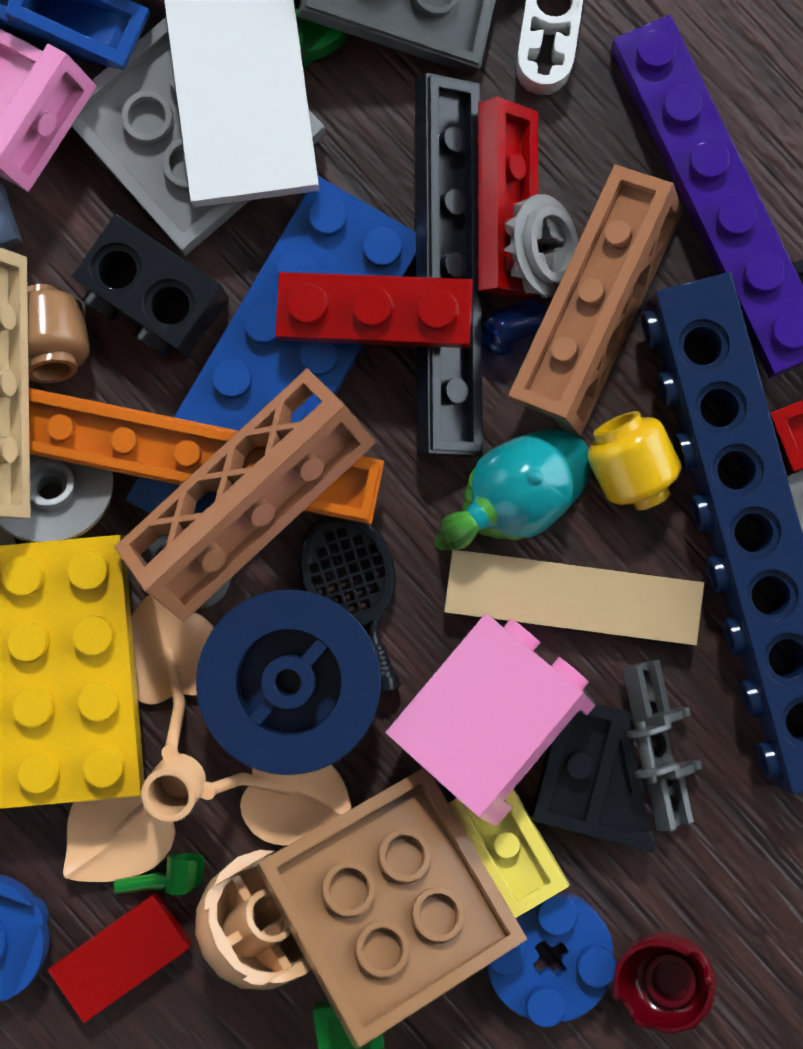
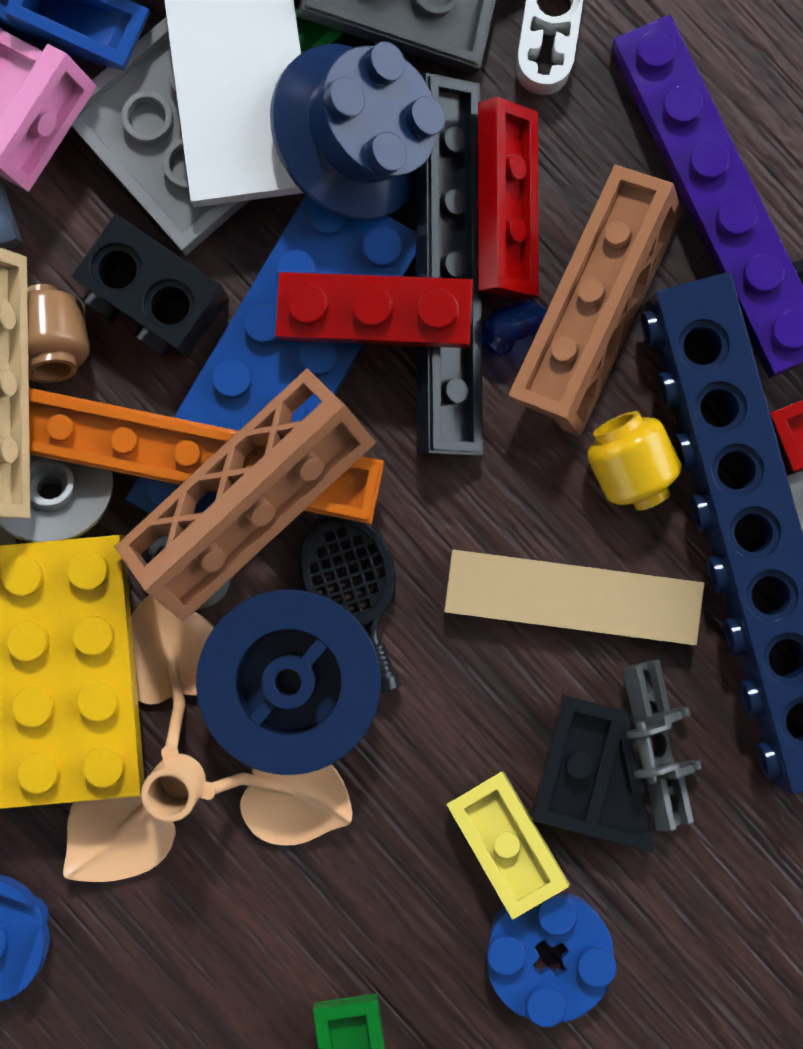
(120, 956): red tile -> none
(182, 875): green hand -> none
(244, 930): light nougat cylinder -> none
(354, 127): none -> dark blue piece
(390, 906): medium nougat plate -> none
(490, 715): bright pink panel -> none
(518, 489): teal hair -> none
(543, 221): light grey gear -> none
(665, 982): dark red hair -> none

